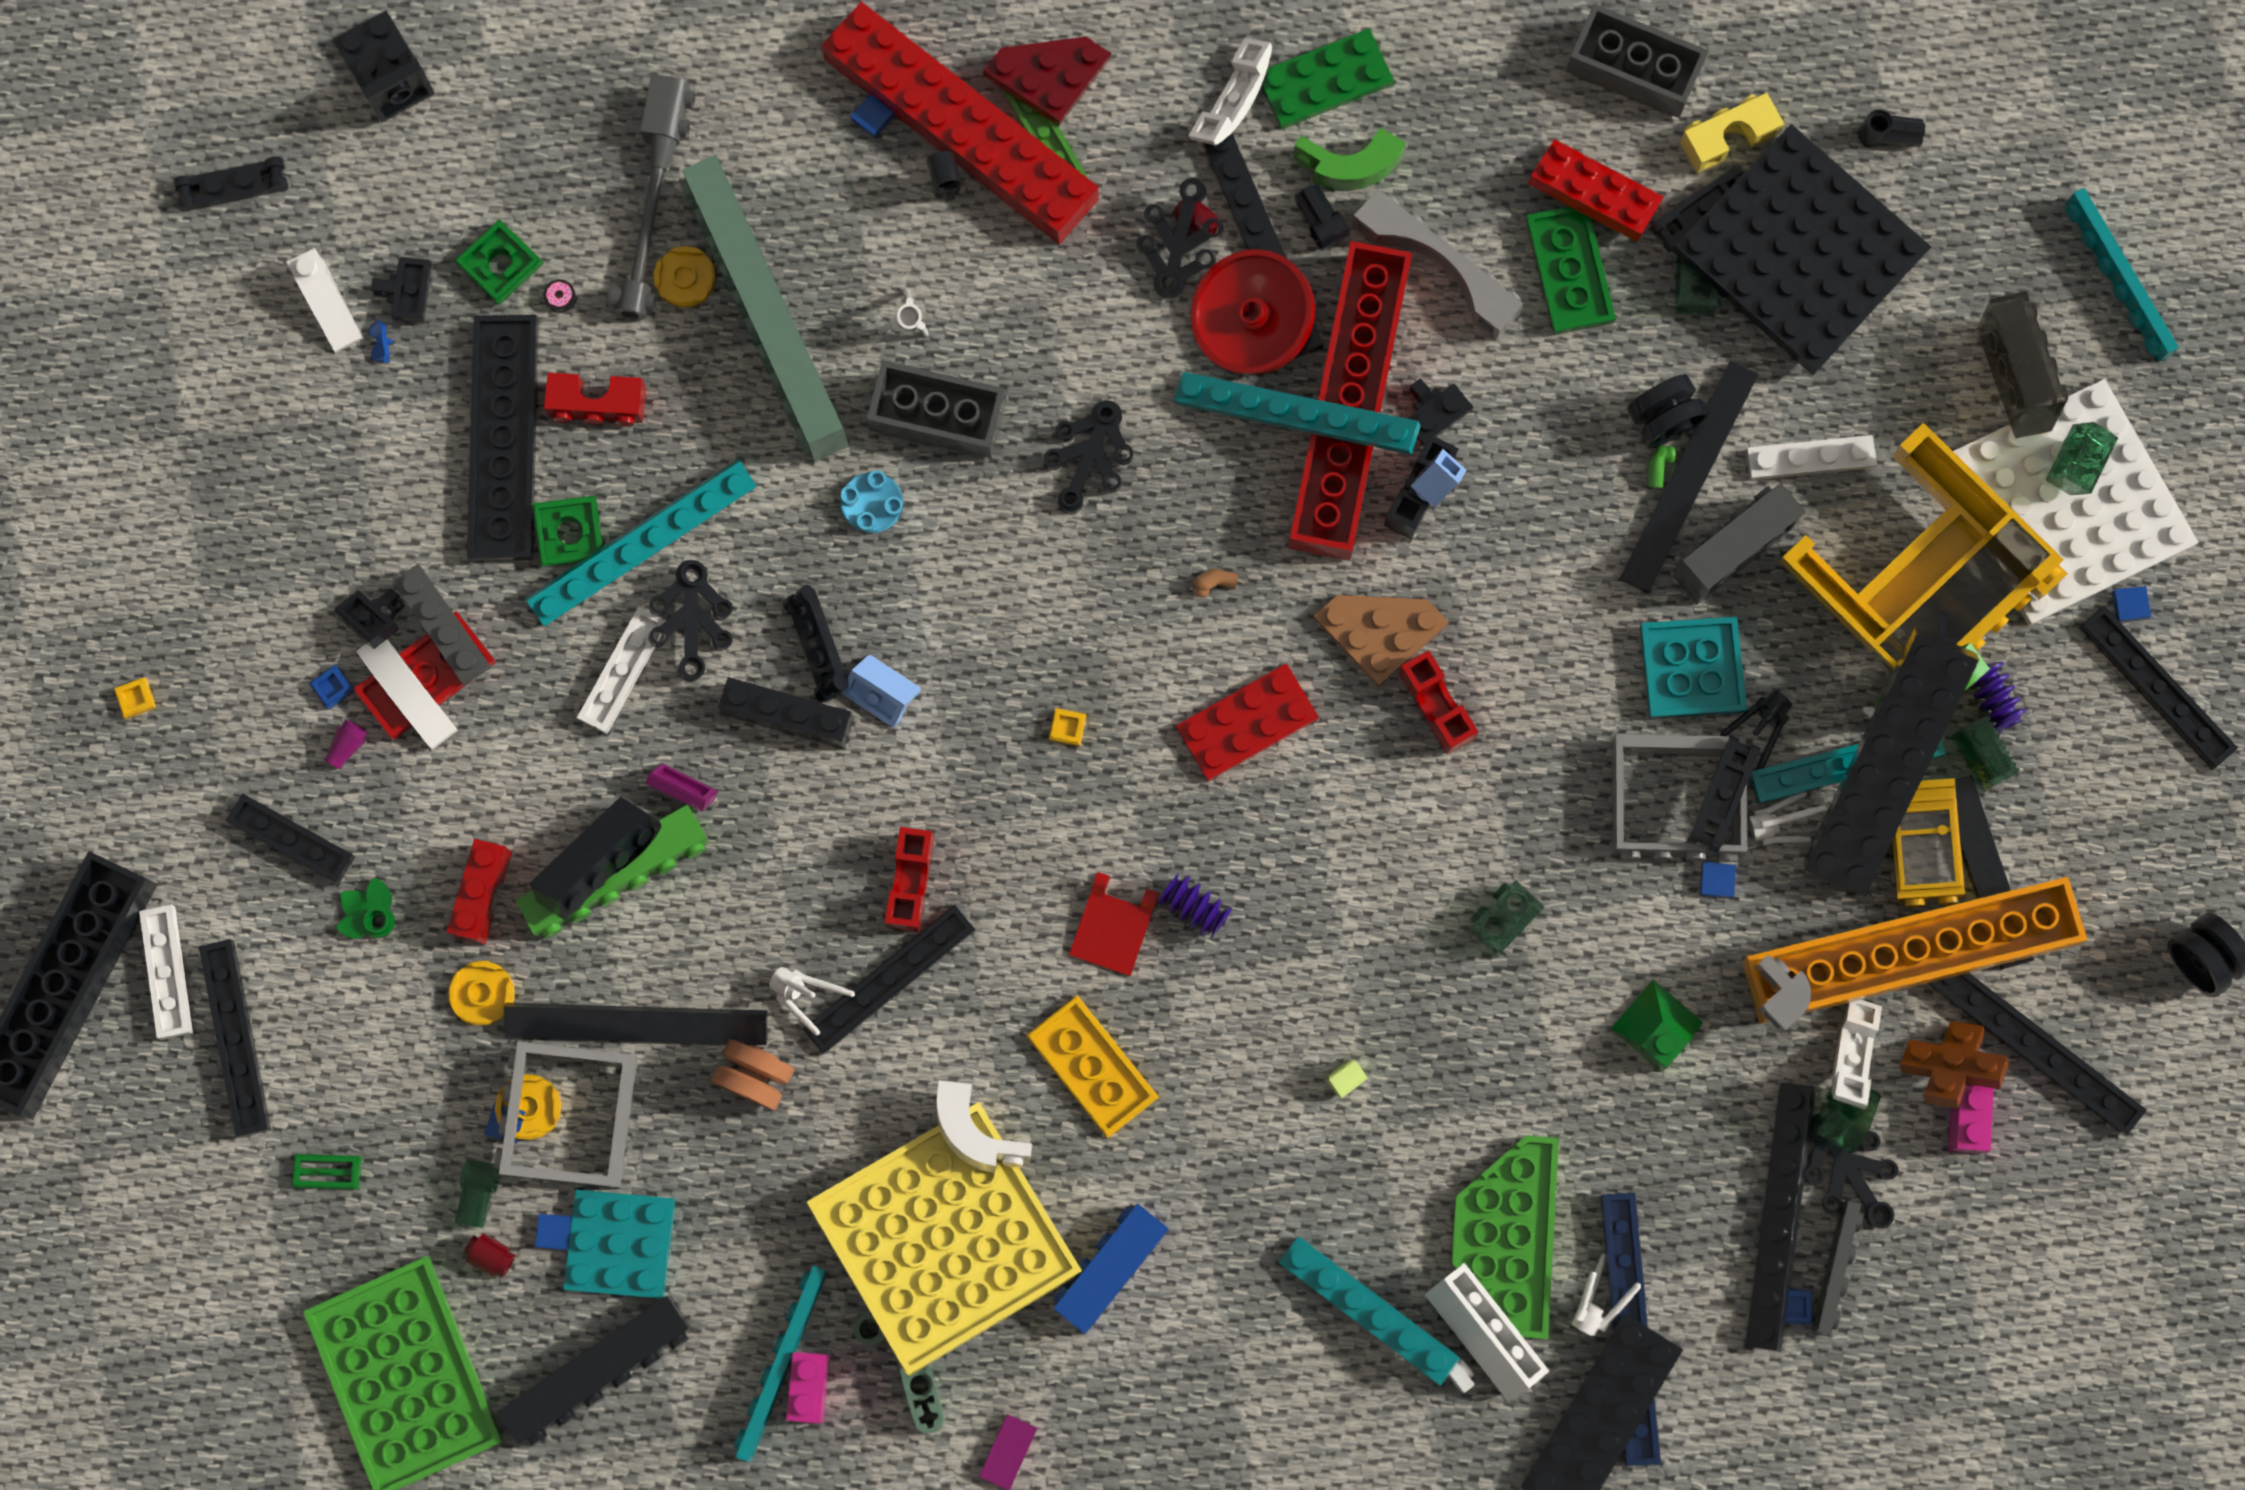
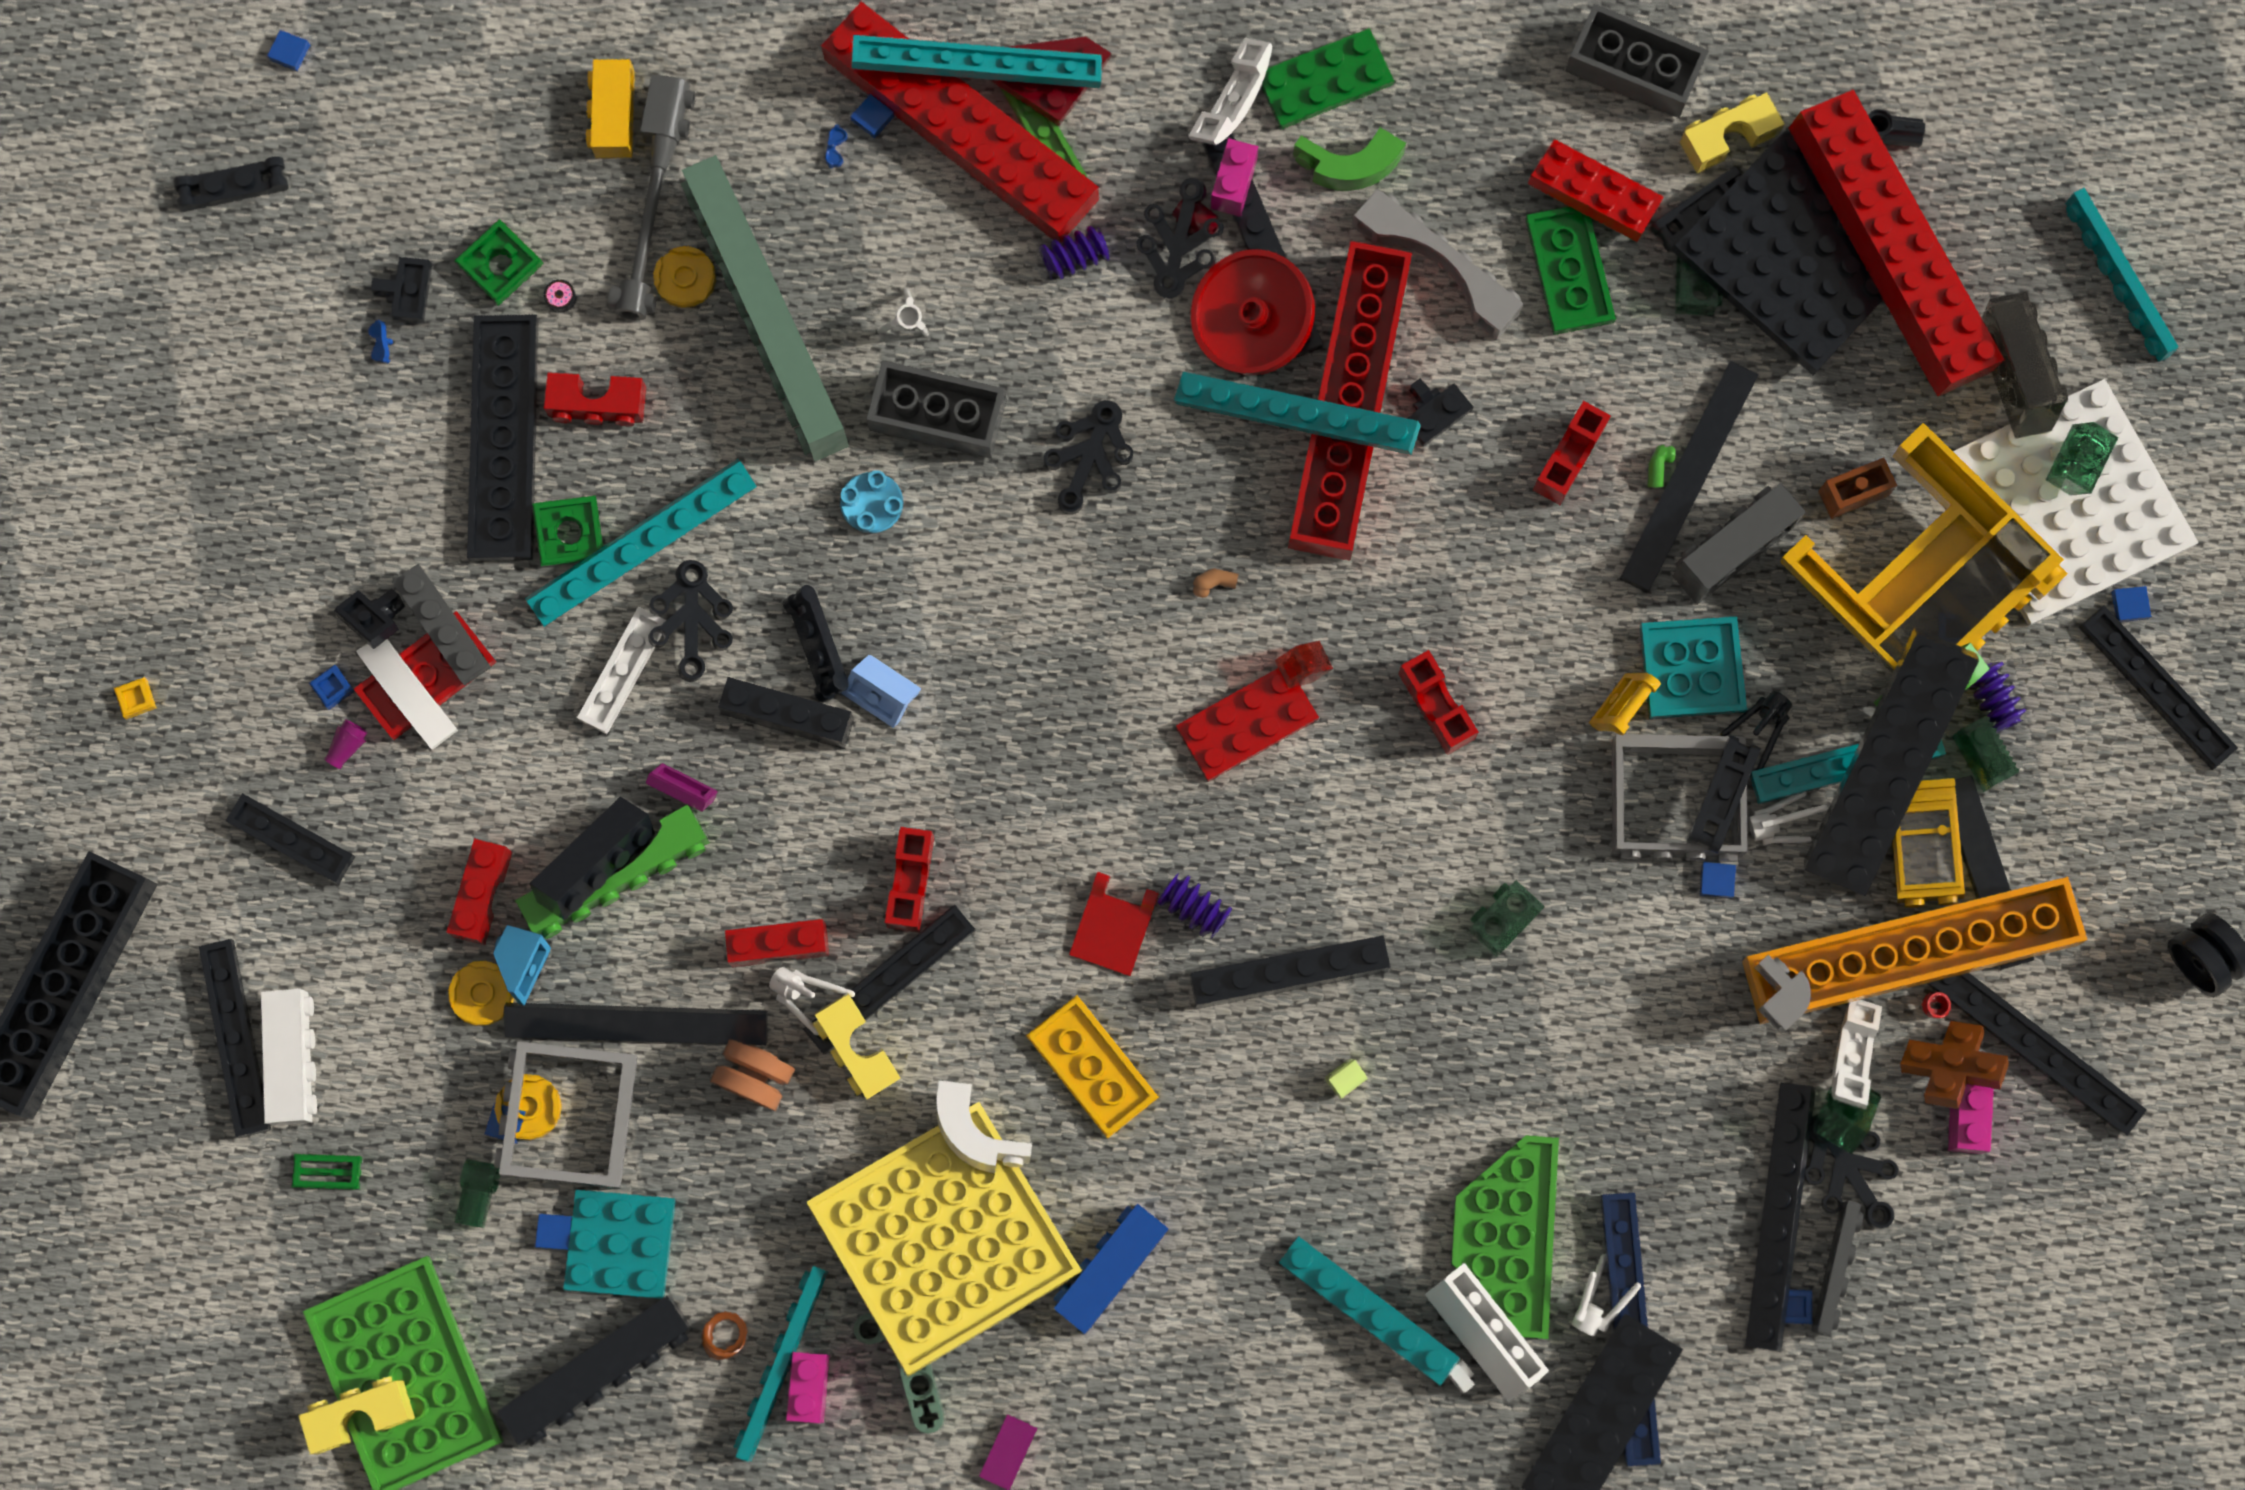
(166, 972): white plate -> none
(287, 1057): none -> white brick
(288, 50): none -> blue tile
(325, 299): white slope -> none
(327, 1424): none -> light yellow arch
(364, 908): green plate -> none
(384, 66): black bracket -> none
(489, 1255): dark red brick -> none
(520, 960): none -> dark azure slope
(611, 108): none -> yellow brick
(707, 1337): none -> dark orange piece
(776, 941): none -> red arch
(836, 137): none -> blue piece
(869, 1072): none -> light yellow arch
(944, 175): black piece -> none
(976, 61): none -> teal plate
(1067, 727): yellow tile -> none
(1074, 252): none -> dark purple piece
(1234, 177): none -> dark pink brick
(1289, 972): none -> black brick
(1303, 664): none -> clear red brick
(1324, 222): black piece -> none
(1380, 630): medium nougat plate -> none
(1408, 508): black arch -> none
(1438, 478): light blue brick -> none
(1571, 453): none -> red arch
(1624, 702): none -> yellow plate
(1657, 1026): green slope -> none
(1668, 411): black wheel -> none
(1811, 457): white plate -> none
(1857, 488): none -> dark orange brick
(1895, 243): none -> red brick
(1936, 997): none -> red hinge

